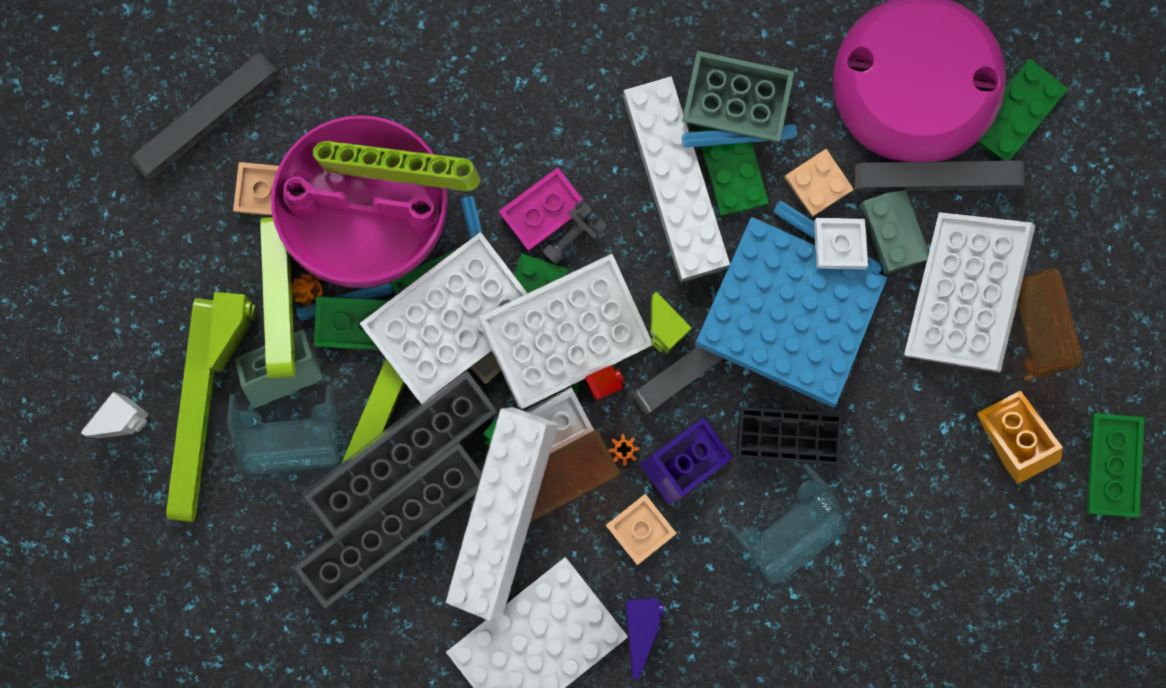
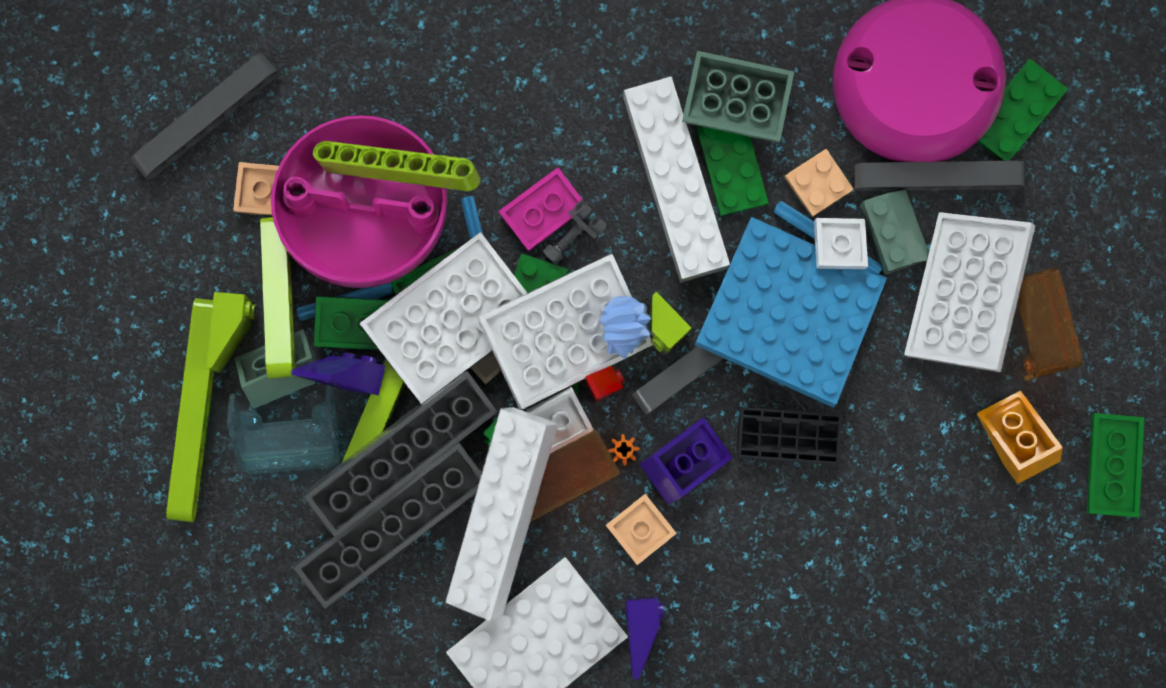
(116, 418): white slope -> none
(306, 289): orange gear -> none
(345, 373): none -> dark purple slope
(624, 325): none -> light blue hair
(721, 137): dark azure axle -> none
(797, 534): clear light blue windscreen -> none

